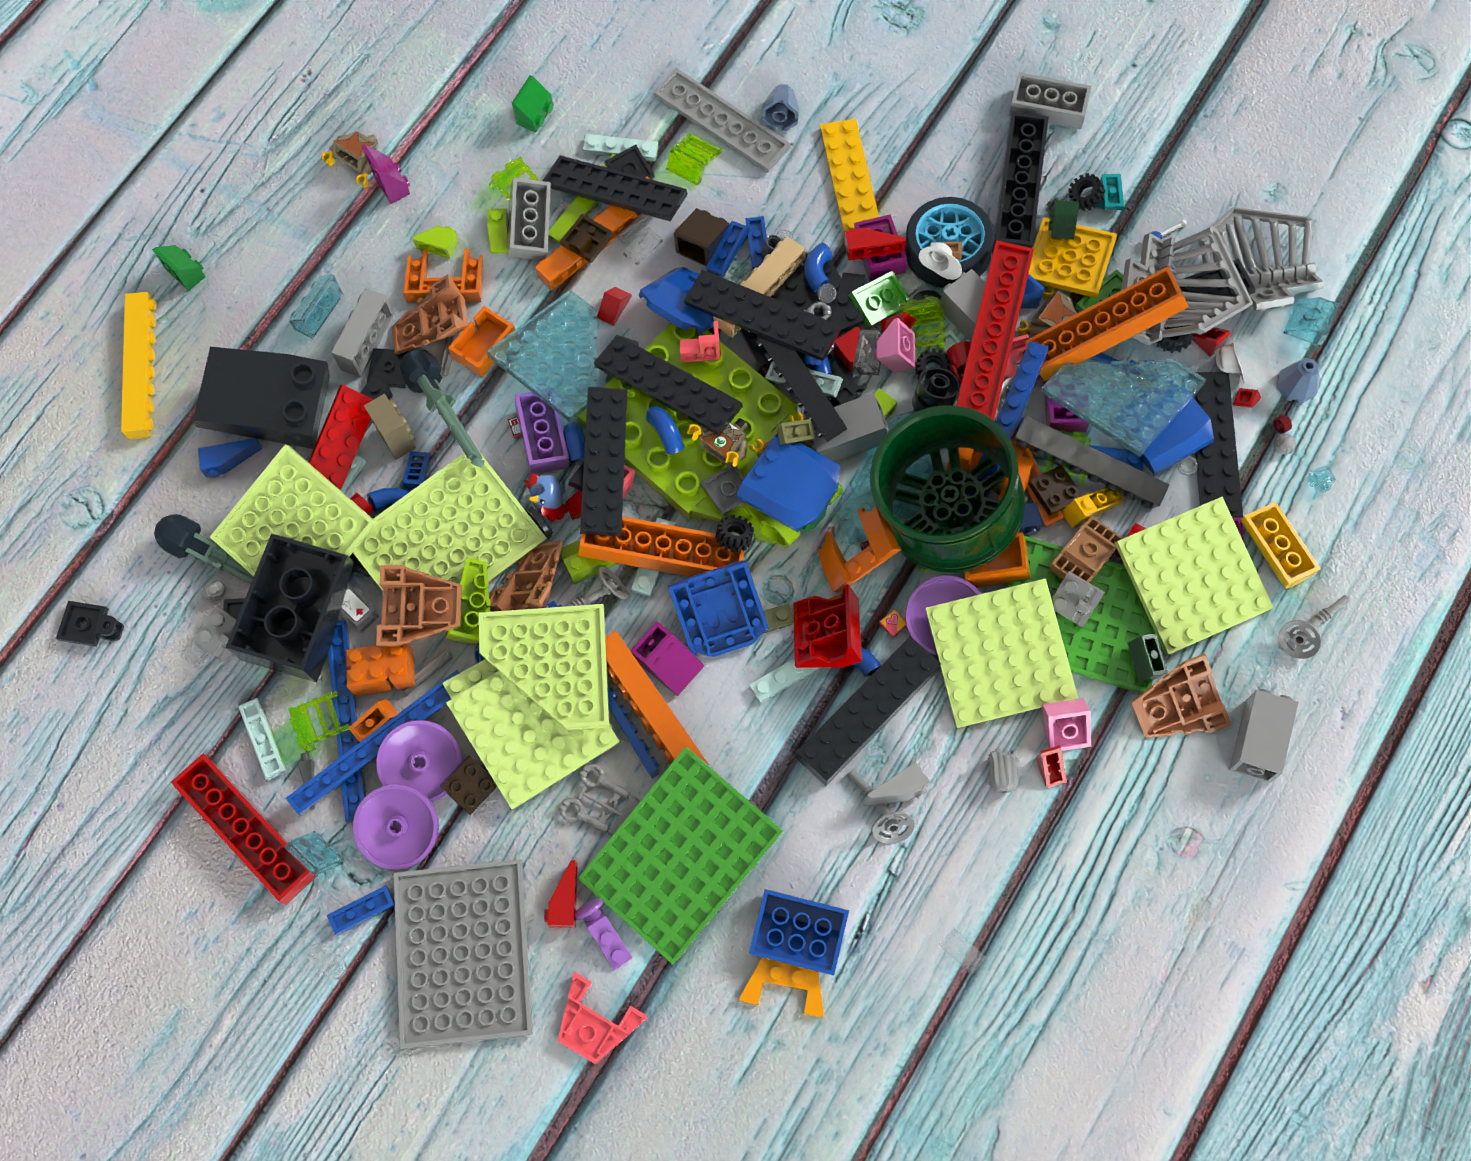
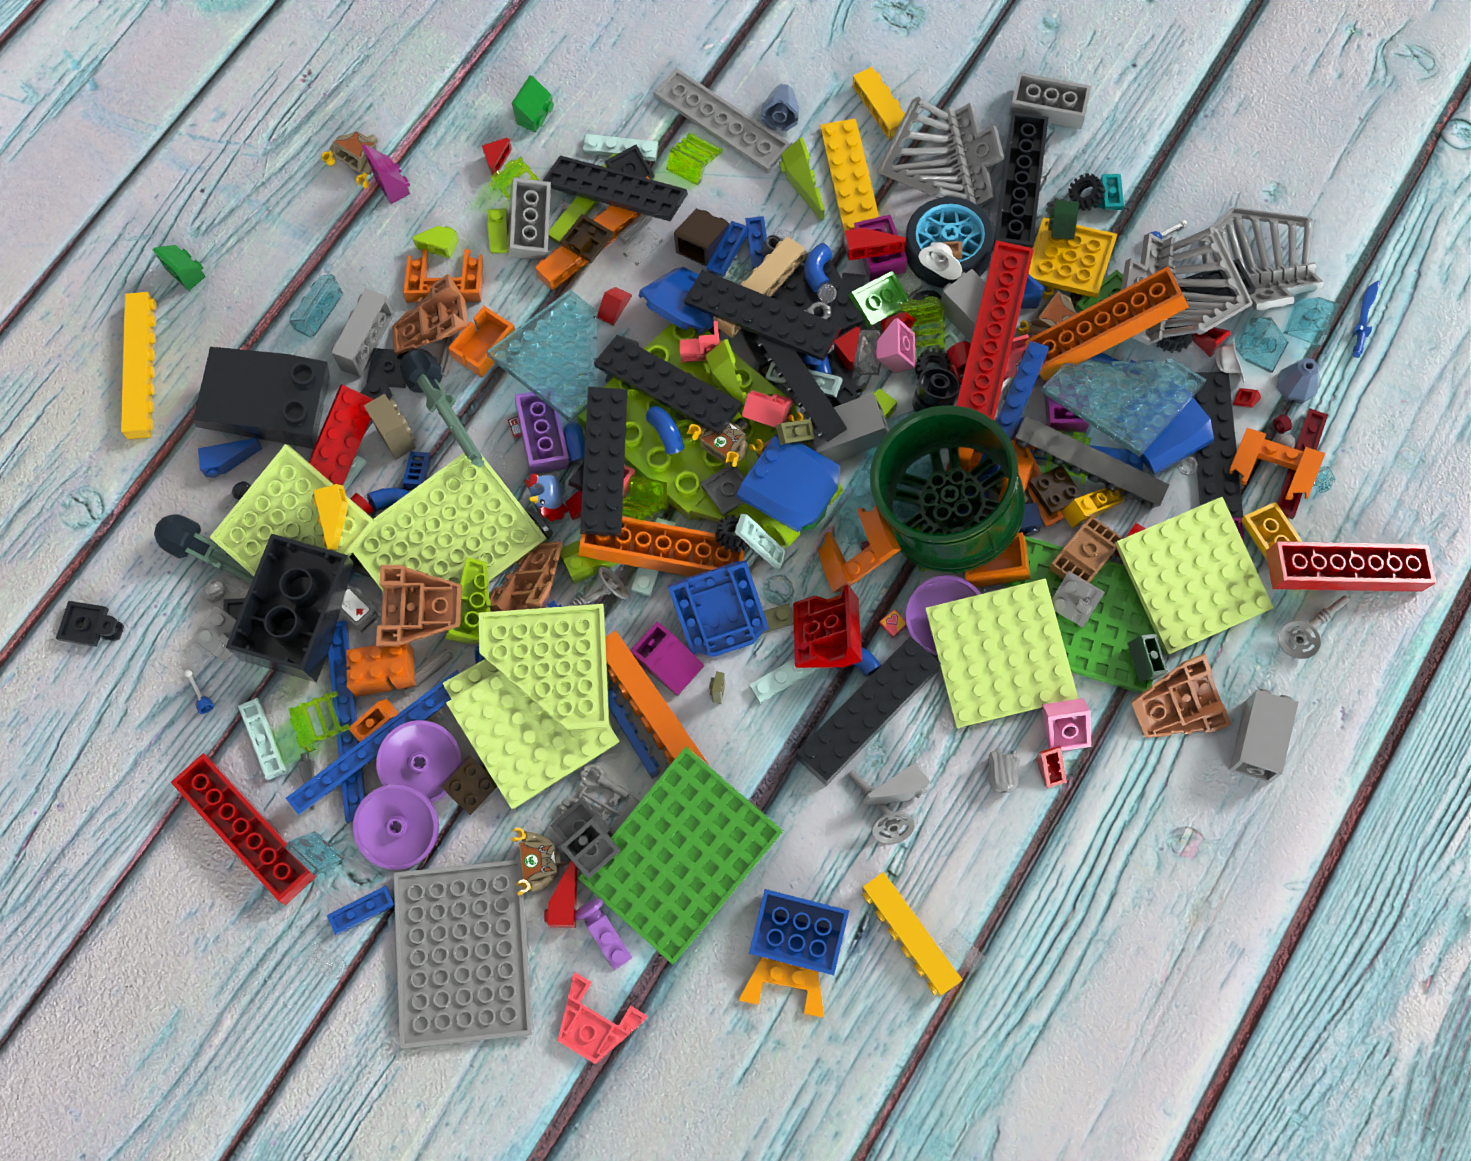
(204, 703): none -> hinge
(240, 489): none -> black piece
(332, 512): none -> yellow slope
(497, 153): none -> red slope
(538, 861): none -> torso
(585, 837): none -> dark grey bracket
(645, 497): none -> clear neon green plate
(717, 687): none -> olive plate
(722, 368): none -> lime wedge
(760, 541): none -> light aqua plate
(767, 409): none -> coral panel
(797, 171): none -> lime wedge
(878, 100): none -> yellow brick
(911, 934): none -> yellow brick
(968, 148): none -> light grey plate
(1256, 446): none -> orange wedge
(1262, 343): none -> clear light blue slope
(1308, 437): none -> dark red plate
(1350, 566): none -> red brick
(1362, 330): none -> blue sword

